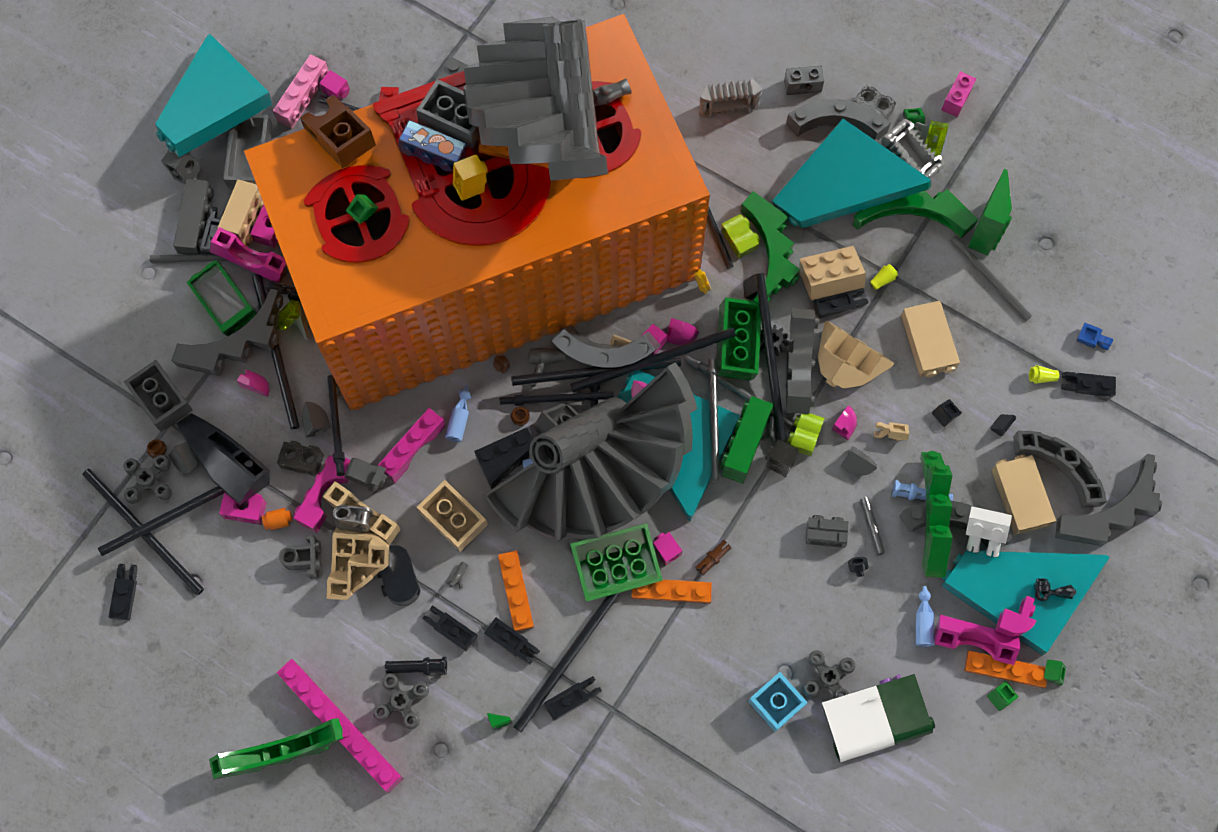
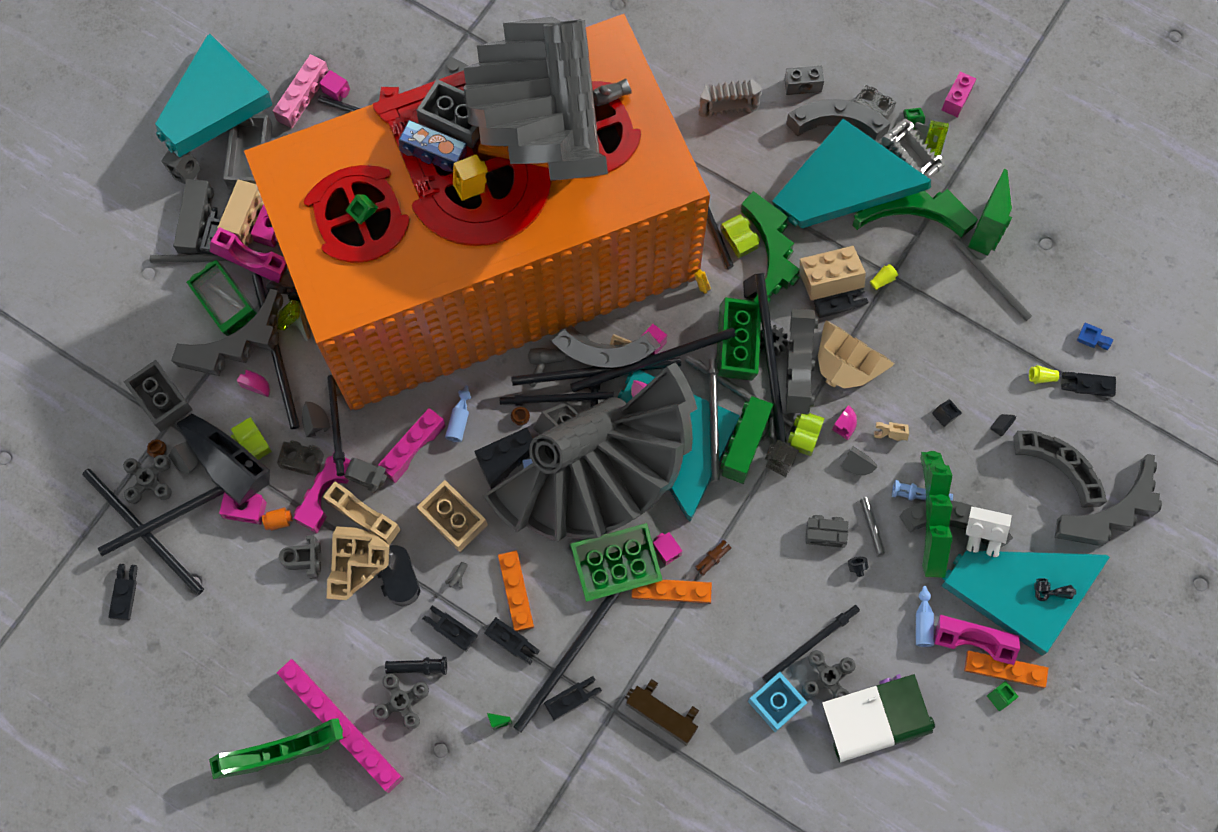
(250, 438): none -> lime brick
(339, 132): reddish brown brick -> none
(354, 518): flat silver piece -> none
(501, 363): reddish brown plate -> none
(660, 714): none -> dark brown brick
(681, 332): dark pink brick -> none
(841, 620): none -> black bar
(930, 339): tan brick -> none
(1014, 623): dark pink brick -> none
(1023, 494): tan brick -> none
(1055, 671): green slope -> none

